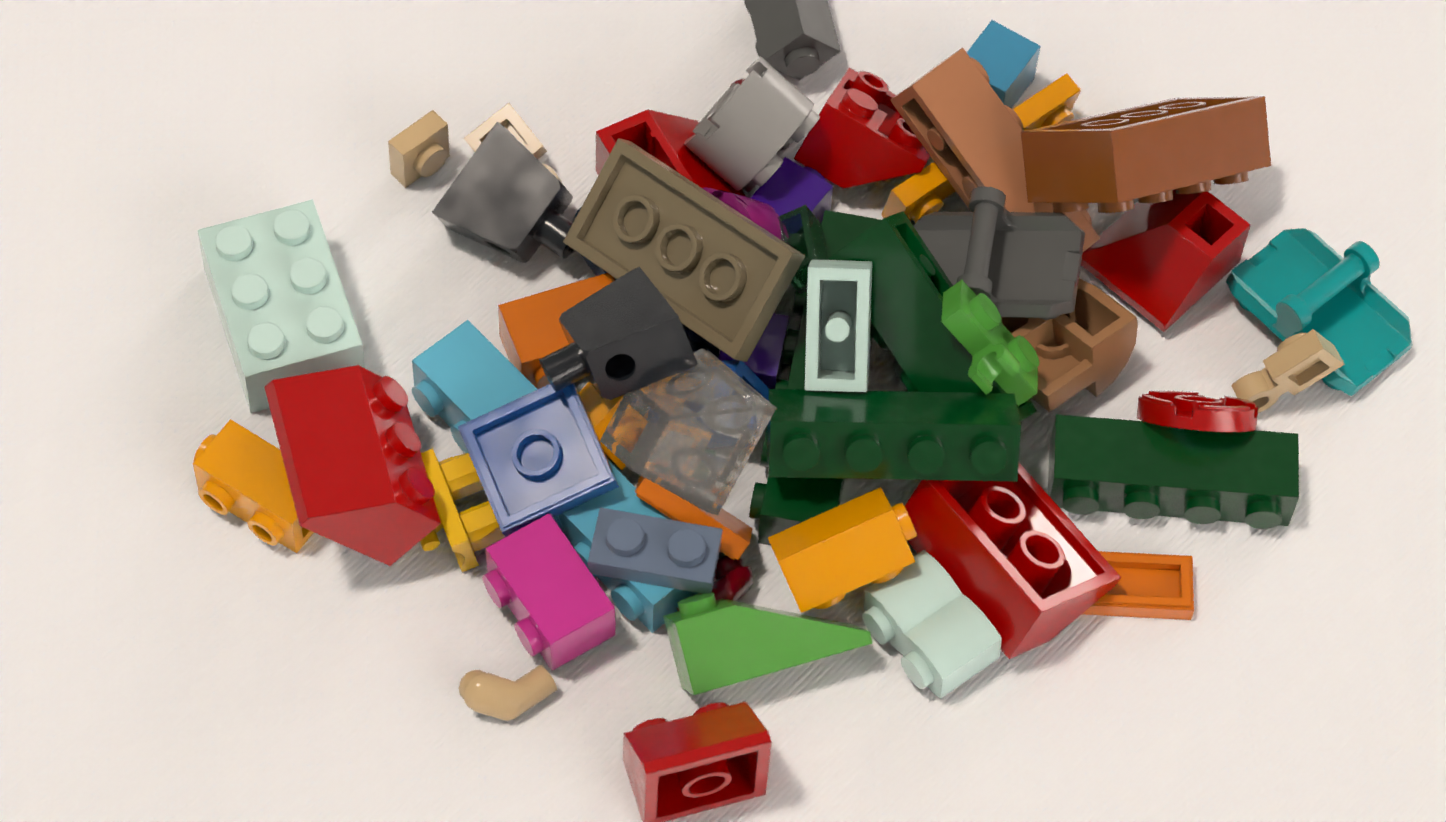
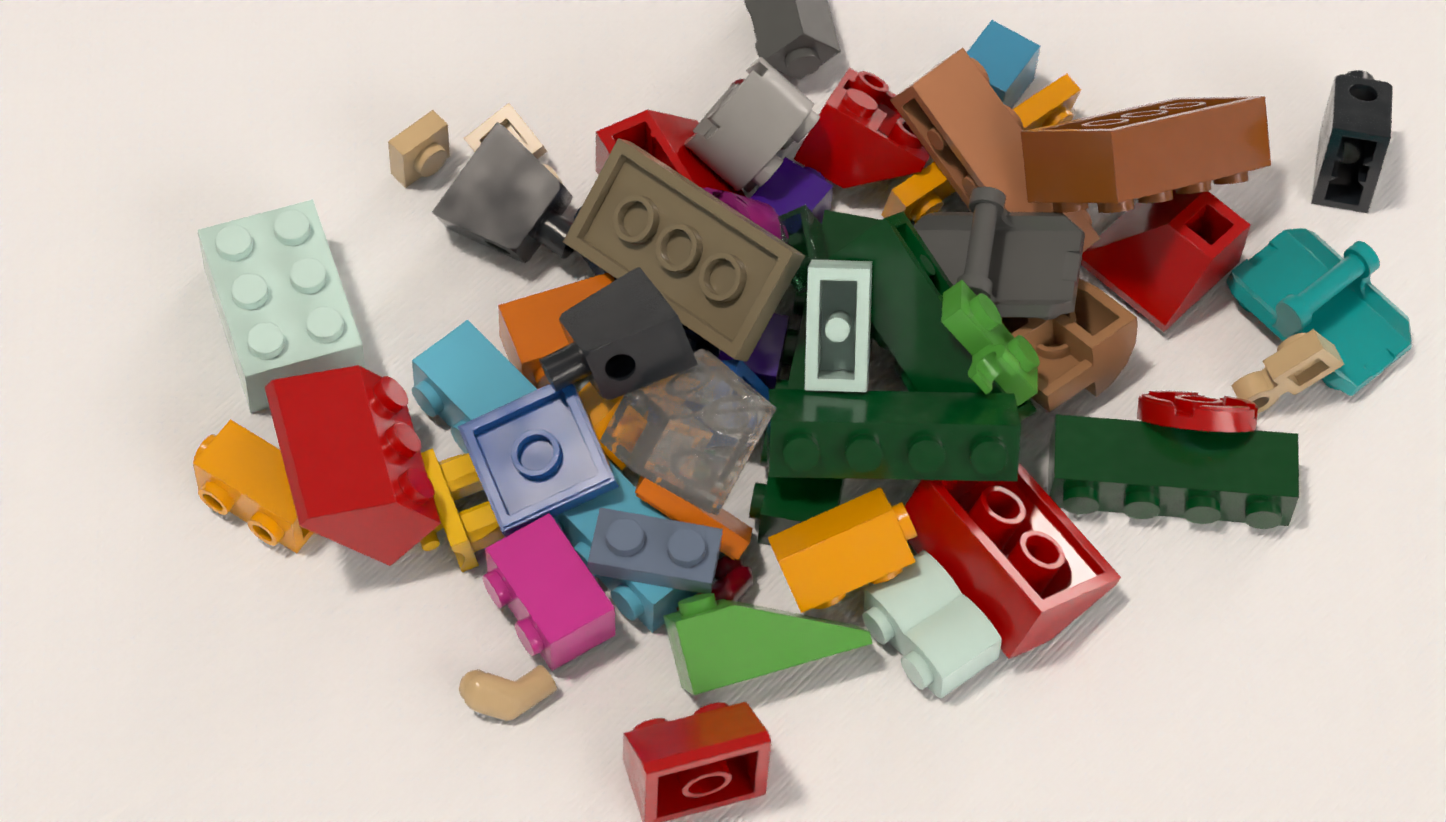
(1148, 587): orange tile -> none
(1356, 115): none -> black torso

